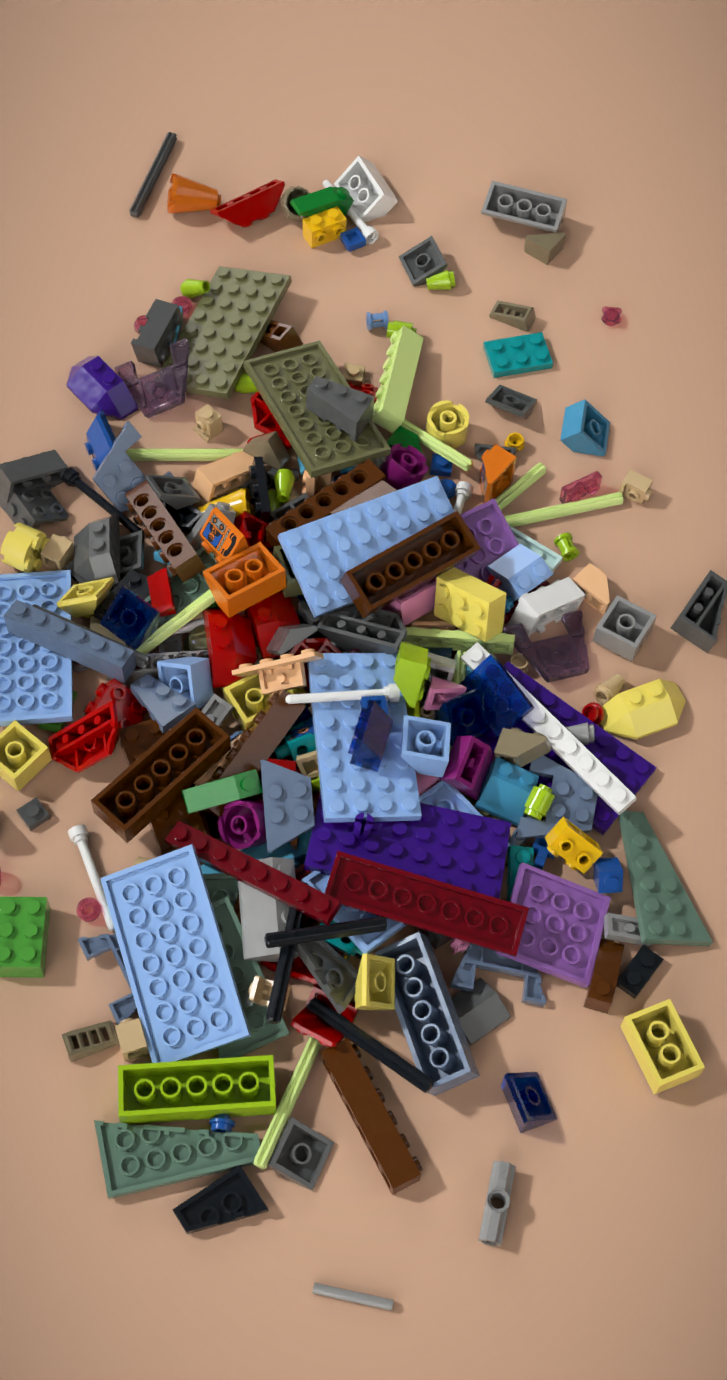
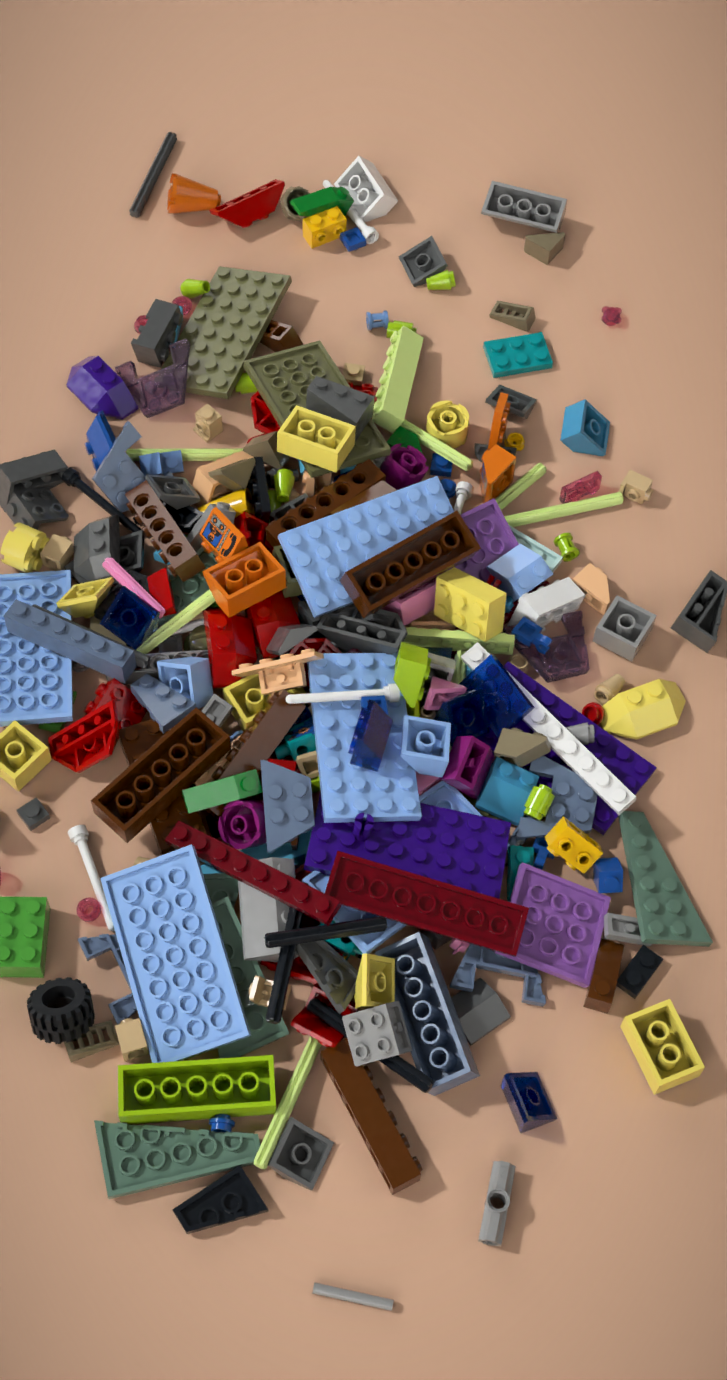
(60, 1010): none -> black tyre
(127, 580): none -> bright pink axle
(160, 463): none -> medium blue slope
(235, 475): none -> dark tan slope
(316, 438): none -> light yellow brick
(377, 1033): none -> light grey bracket
(499, 420): none -> orange plate
(529, 632): none -> blue plate

